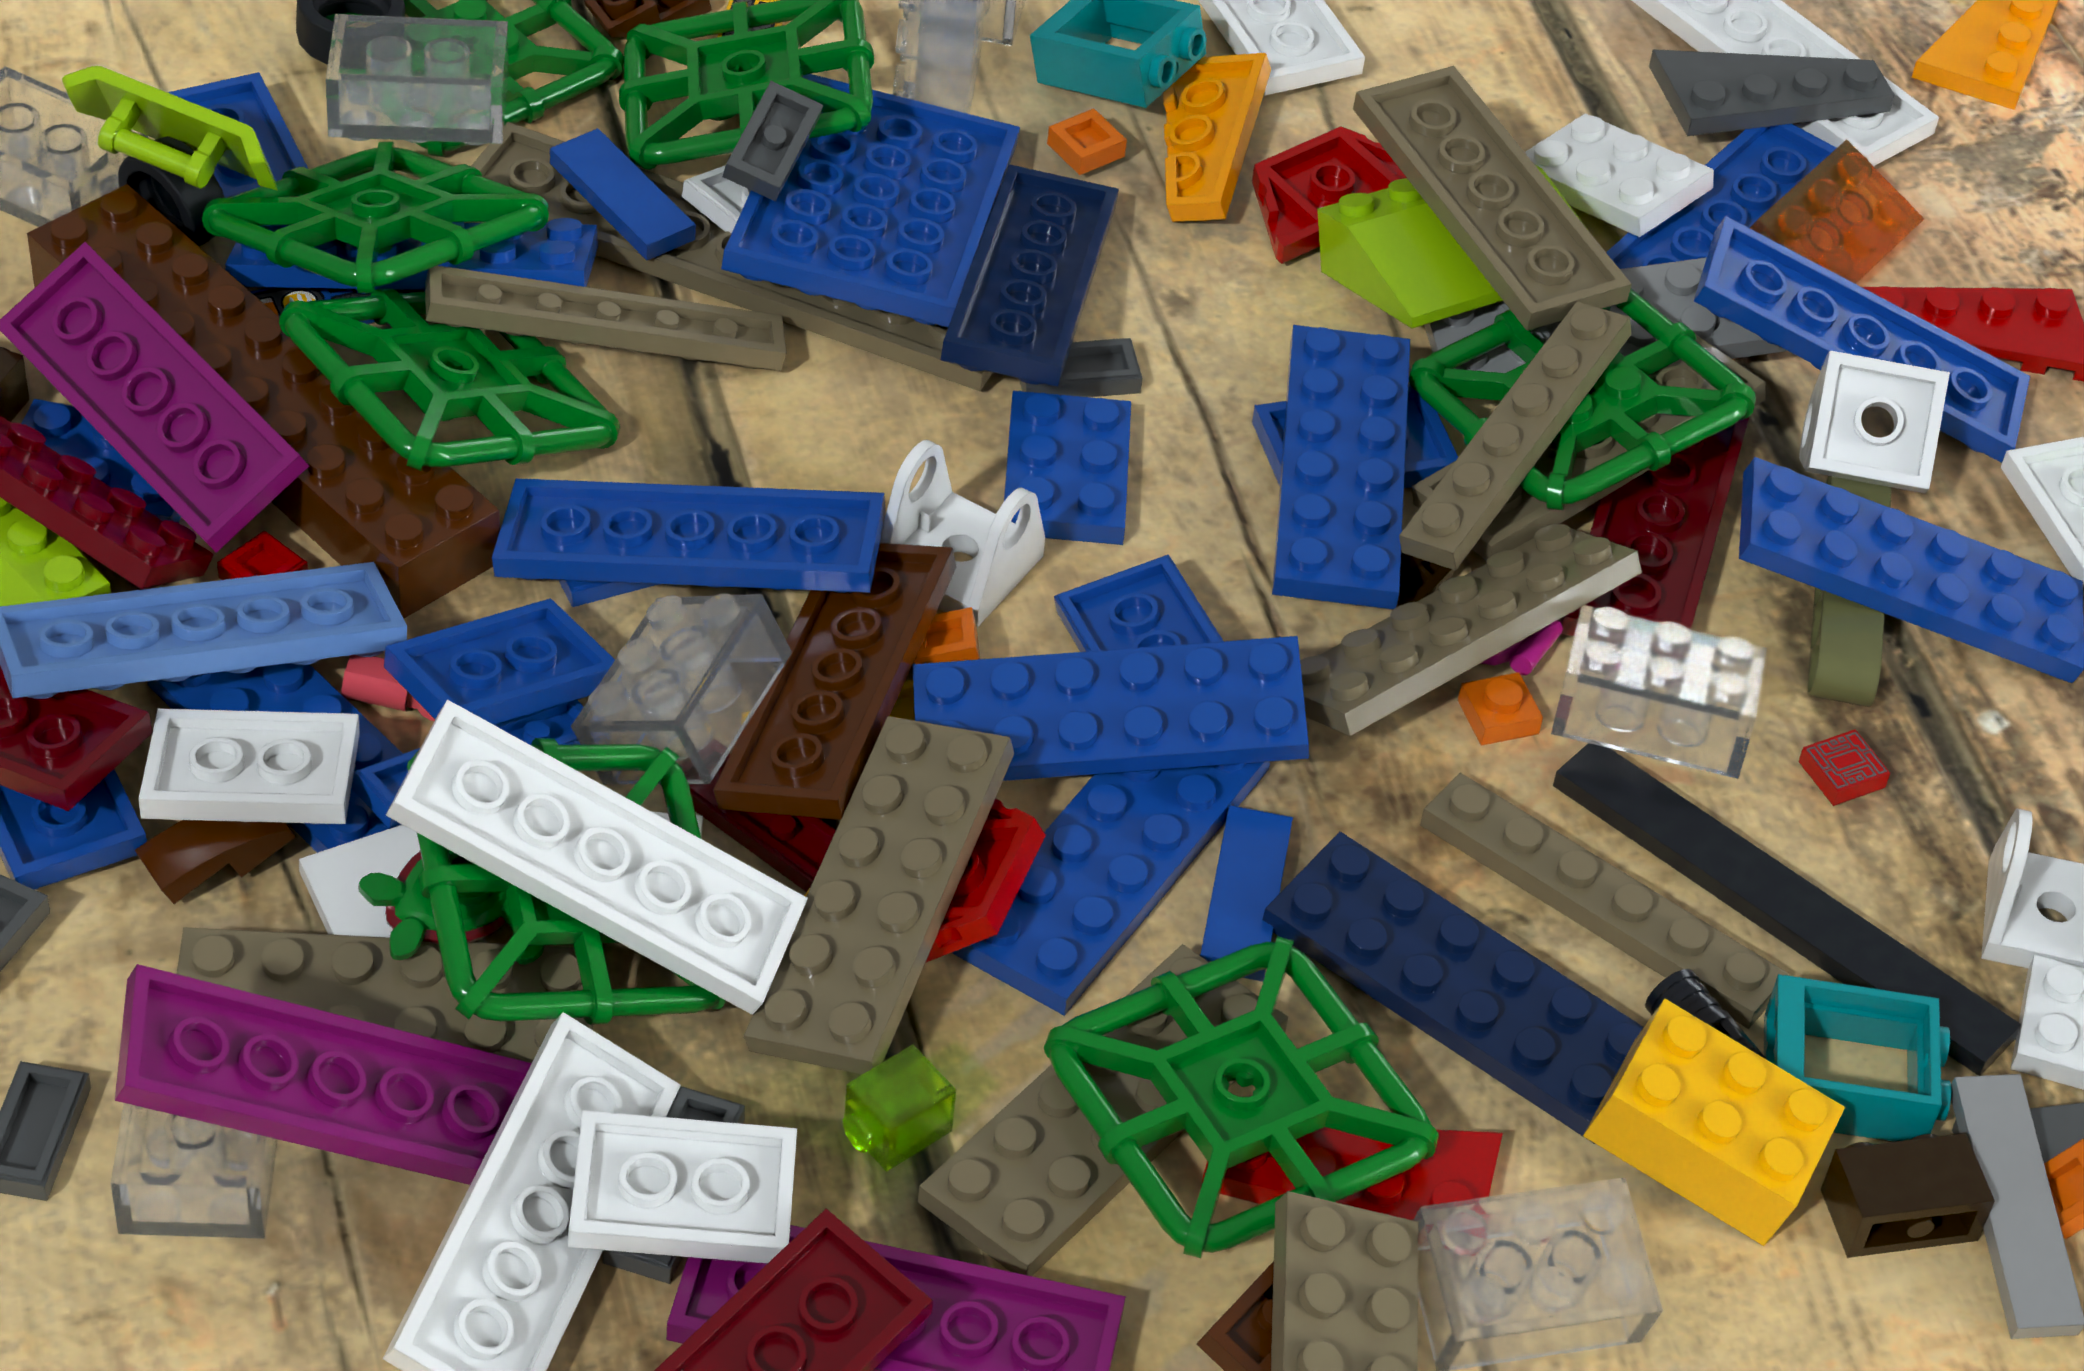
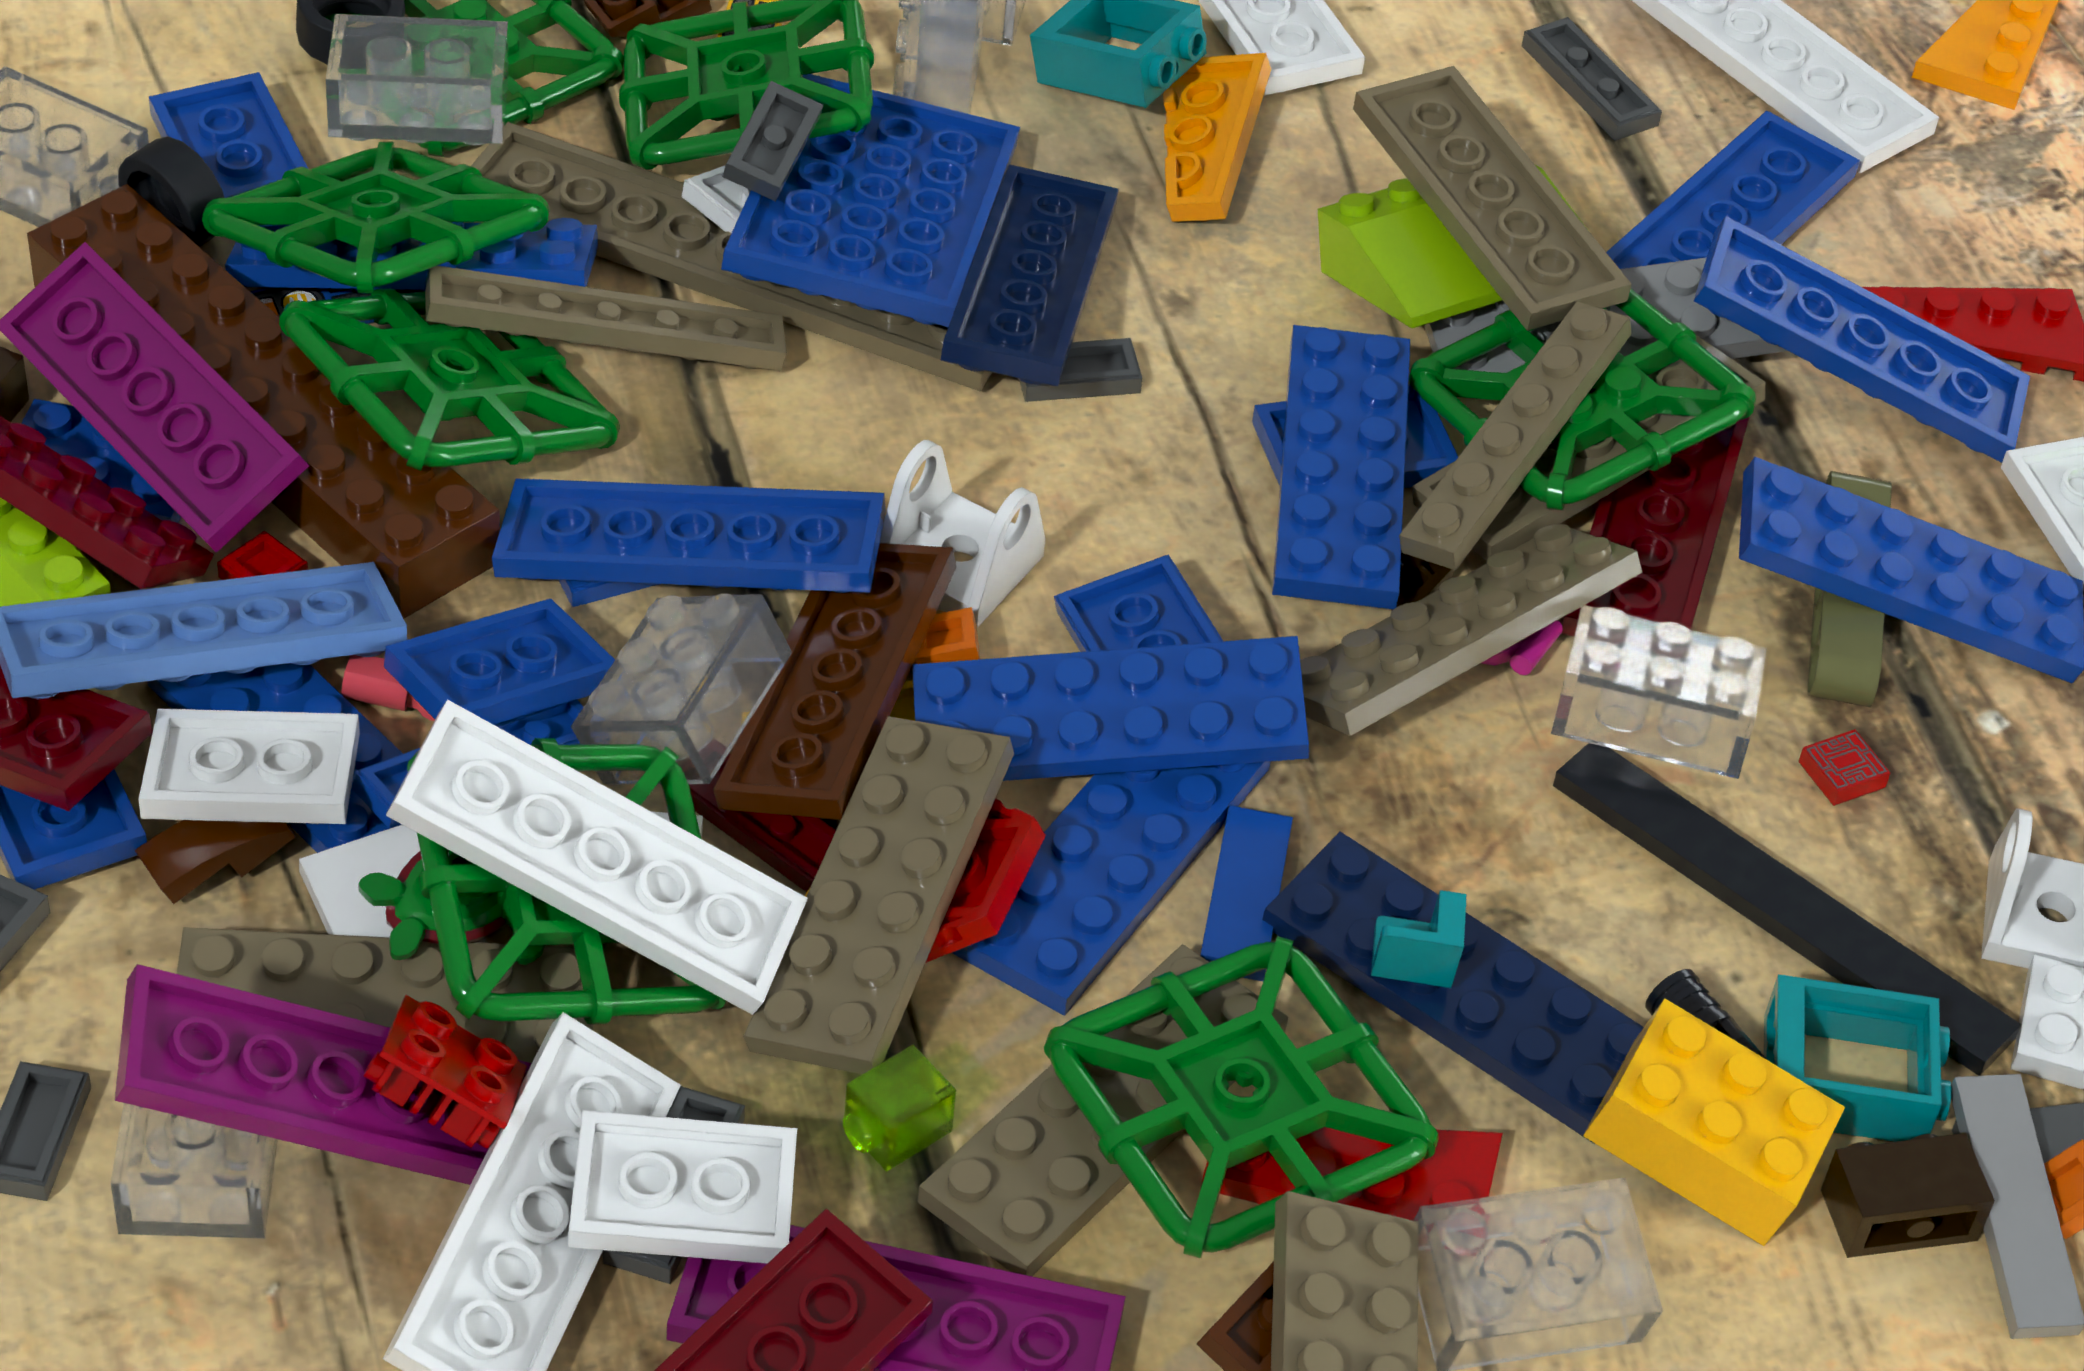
(158, 114): lime piece -> none
(471, 1070): none -> red hinge
(622, 194): blue tile -> none
(1074, 461): blue plate -> none
(1086, 141): orange plate -> none
(1313, 177): red wing -> none
(1422, 949): none -> teal panel
(1500, 708): orange plate -> none
(1591, 79): none -> dark grey tile
(1600, 896): dark tan plate -> none
(1619, 174): white plate -> none
(1755, 91): dark grey wing -> none
(1833, 431): white hose -> none
(1841, 215): clear orange plate -> none

